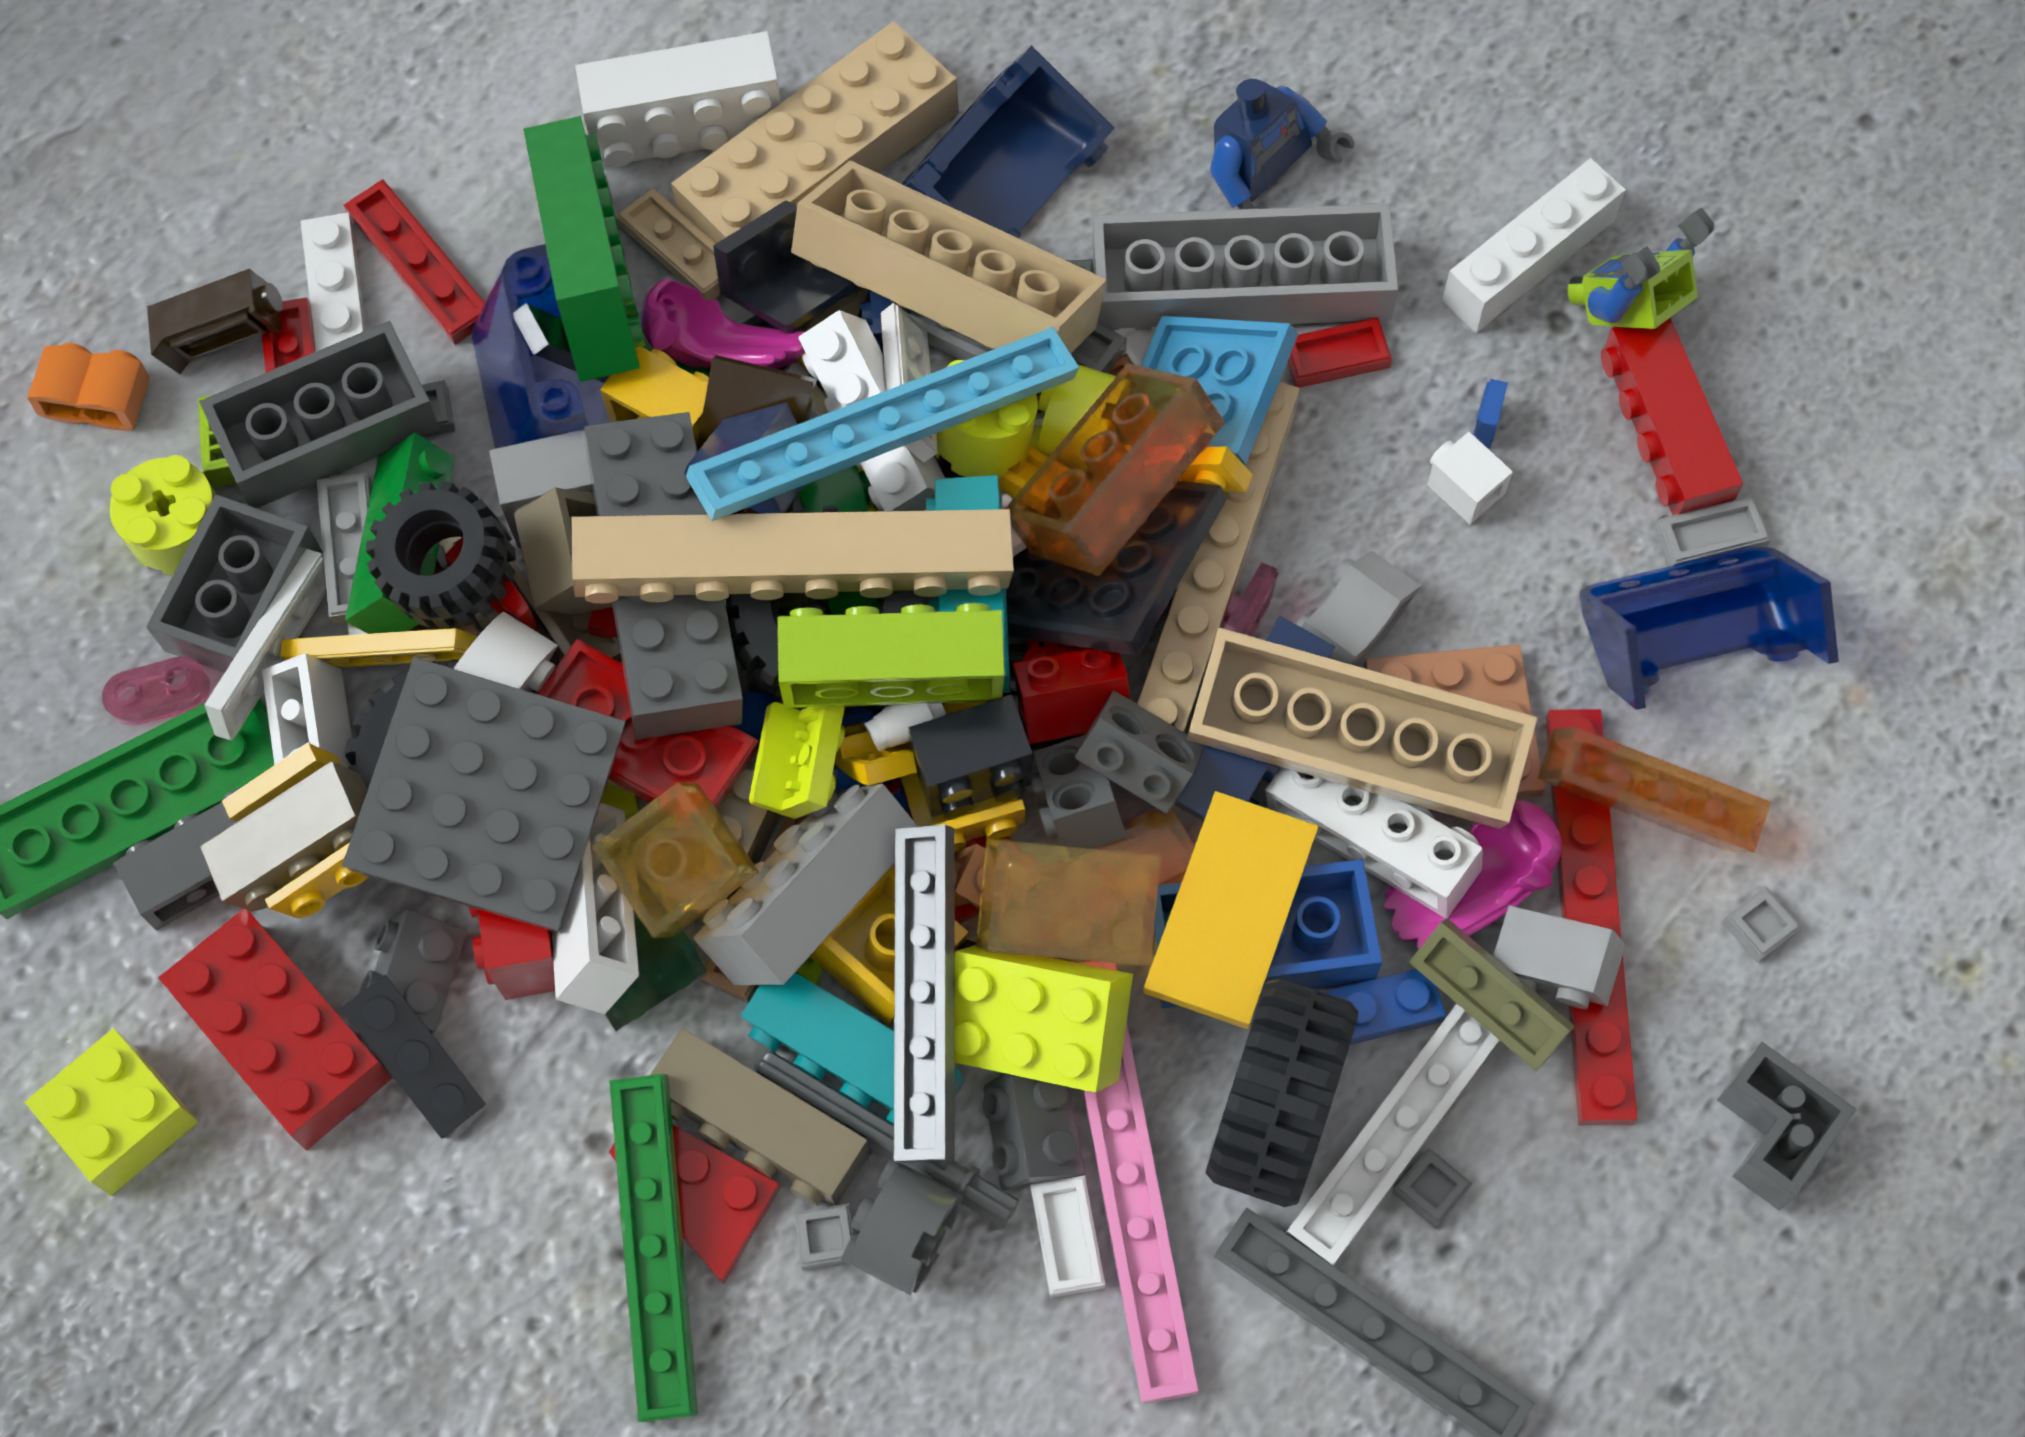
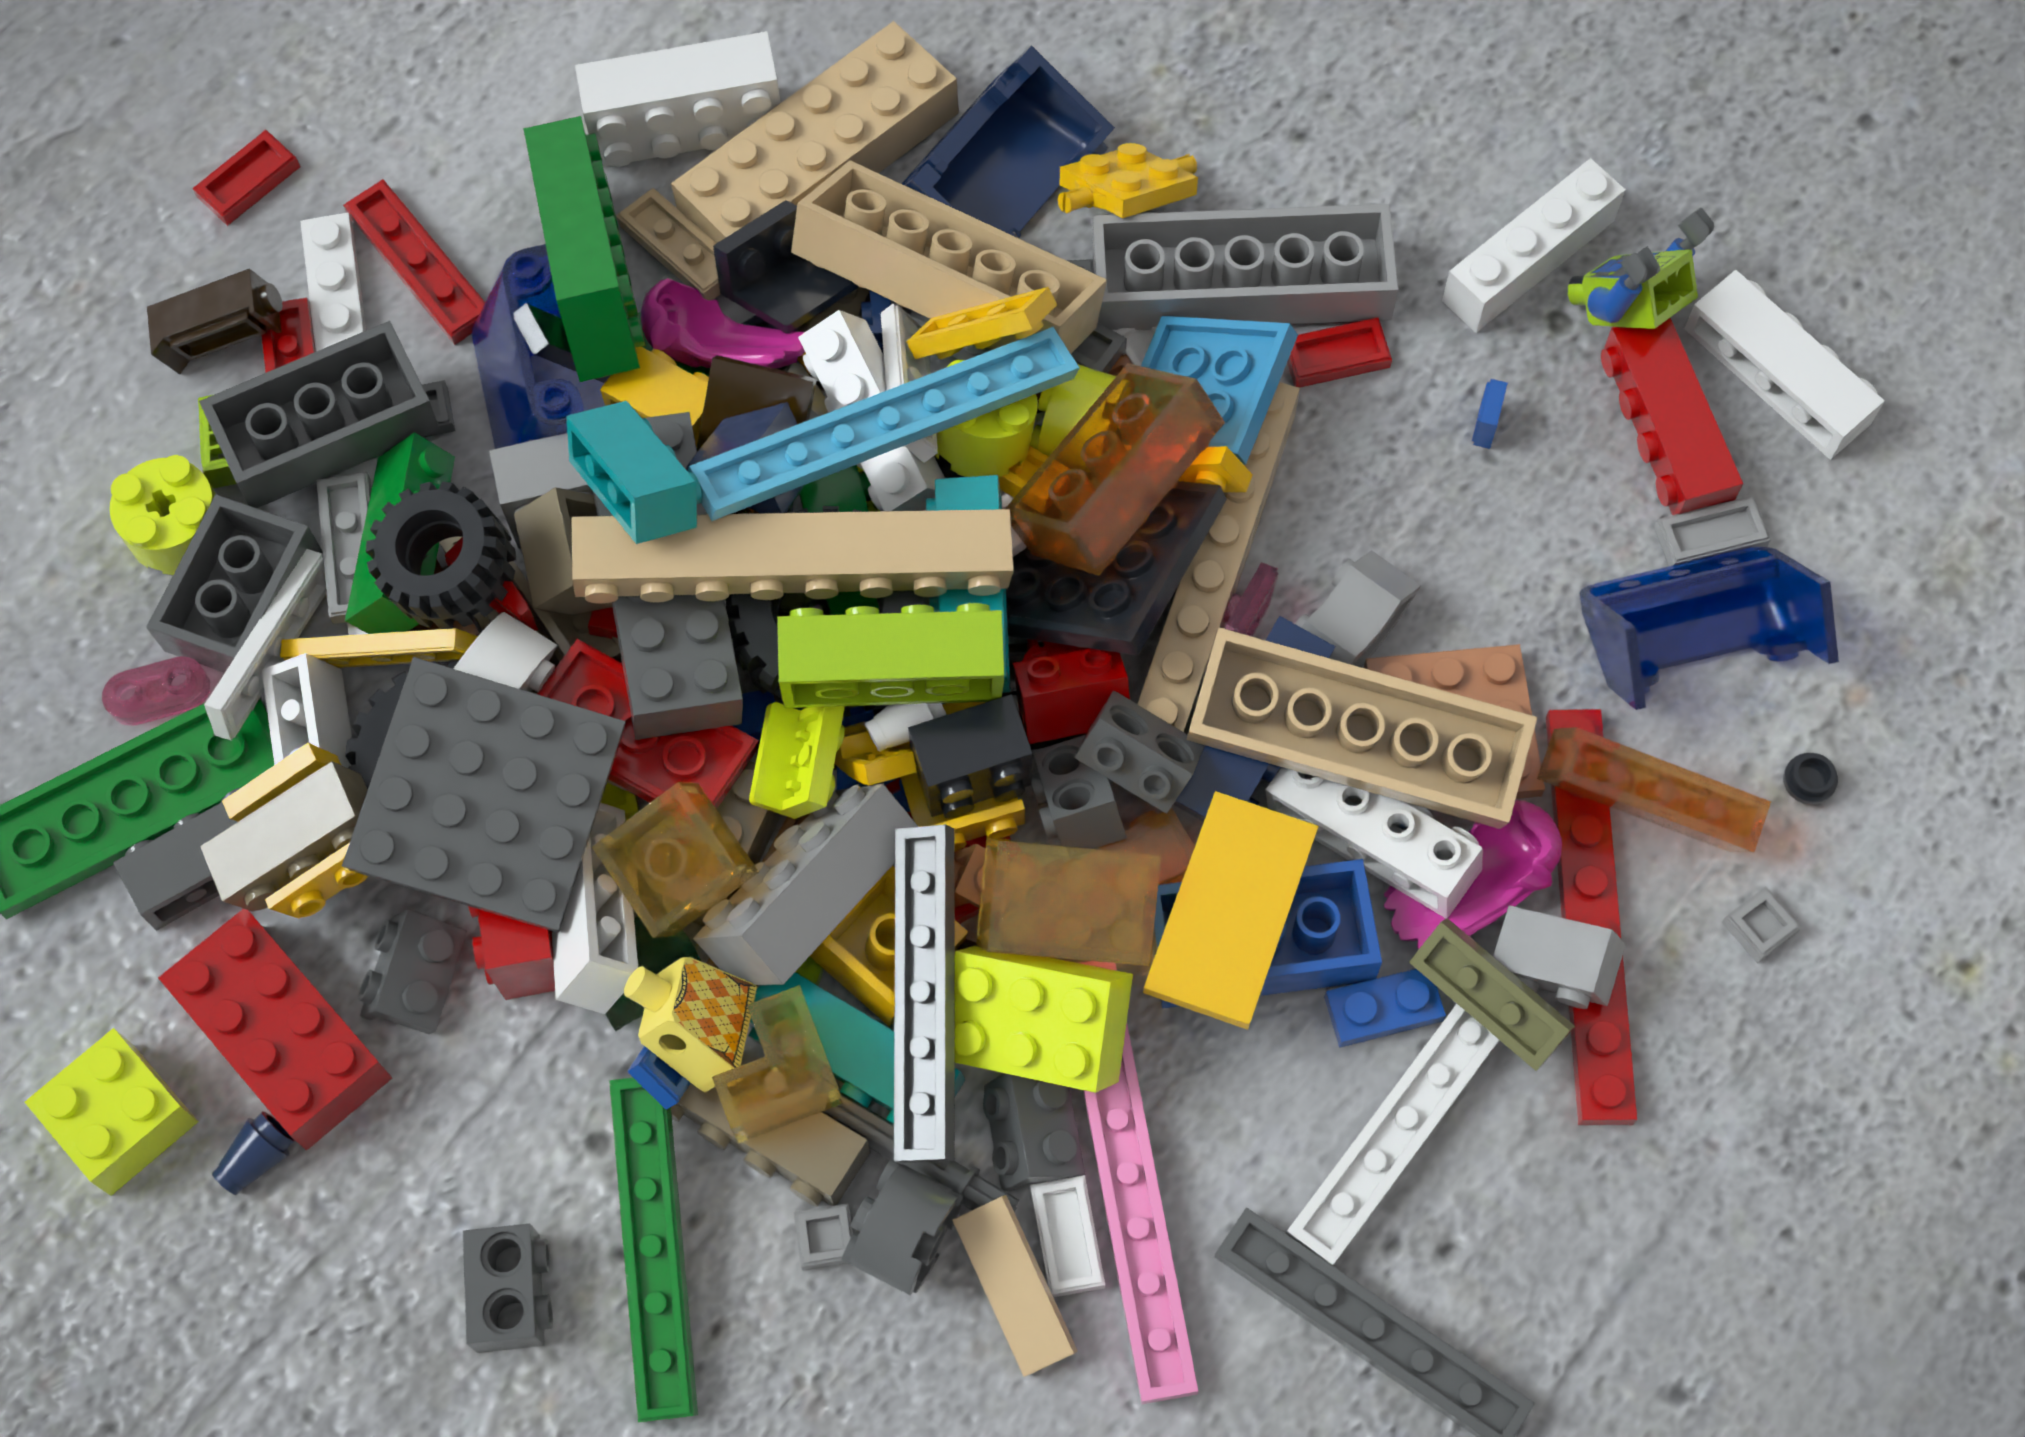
(89, 387): orange brick -> none
(246, 177): none -> red tile
(253, 1152): none -> dark blue cone
(413, 1056): black plate -> none
(491, 1290): none -> dark grey brick
(633, 472): none -> teal brick
(658, 1078): none -> blue tile
(693, 1017): none -> light yellow torso
(718, 1201): red wing -> none
(790, 1079): none -> clear yellow brick
(983, 324): none -> yellow plate
(1015, 1285): none -> tan tile
(1126, 181): none -> yellow plate
(1264, 137): torso -> none
(1282, 1092): black tyre -> none
(1432, 1188): dark grey tile -> none
(1468, 477): white brick -> none
(1784, 364): none -> white brick
(1795, 1118): dark grey brick -> none
(1810, 778): none -> black plate

